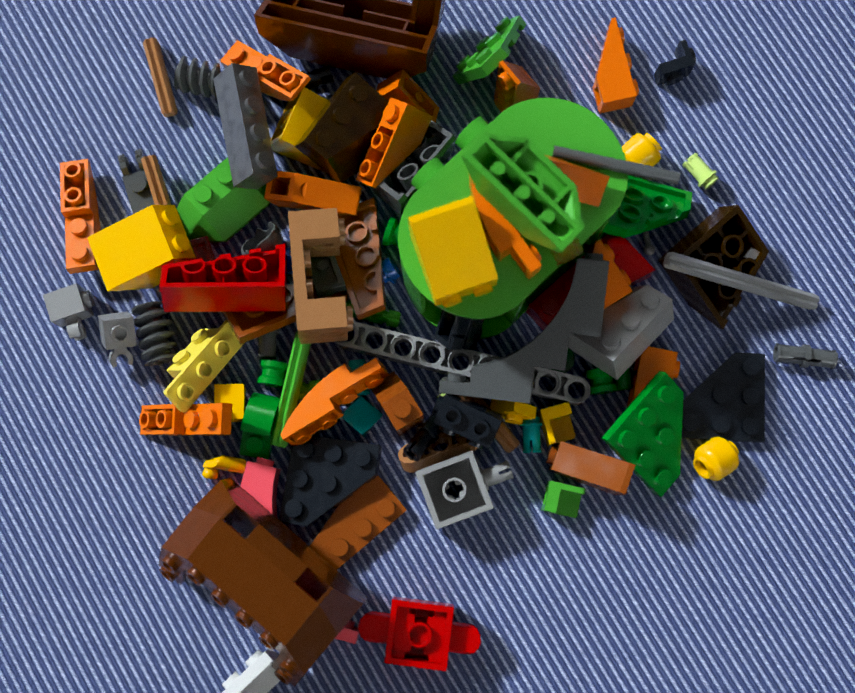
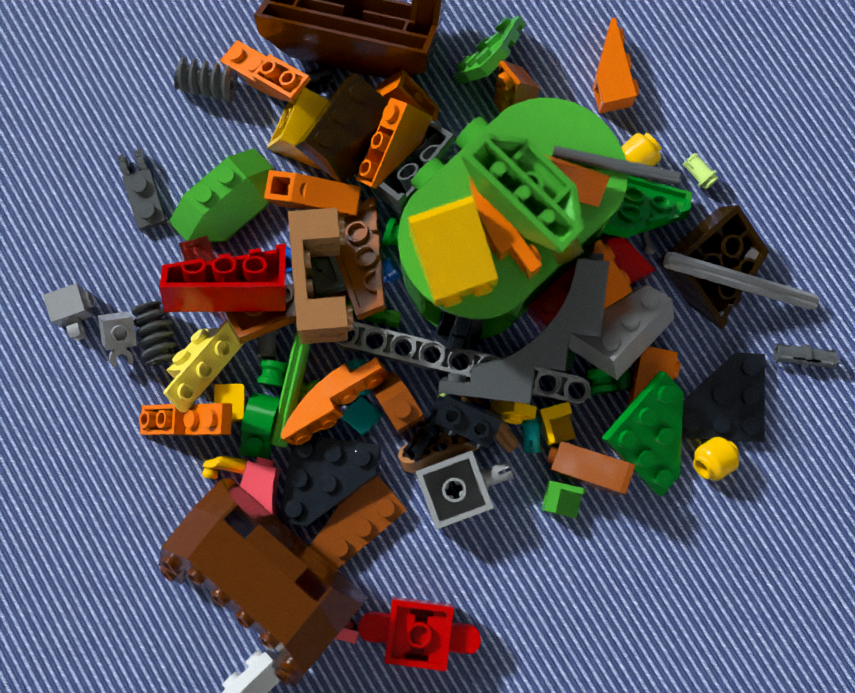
(81, 214): orange slope -> none
(137, 247): yellow slope -> none
(155, 180): medium nougat axle -> none
(160, 77): medium nougat axle -> none
(245, 126): flat silver brick -> none
(264, 239): dark grey hair -> none
(675, 70): black bracket -> none

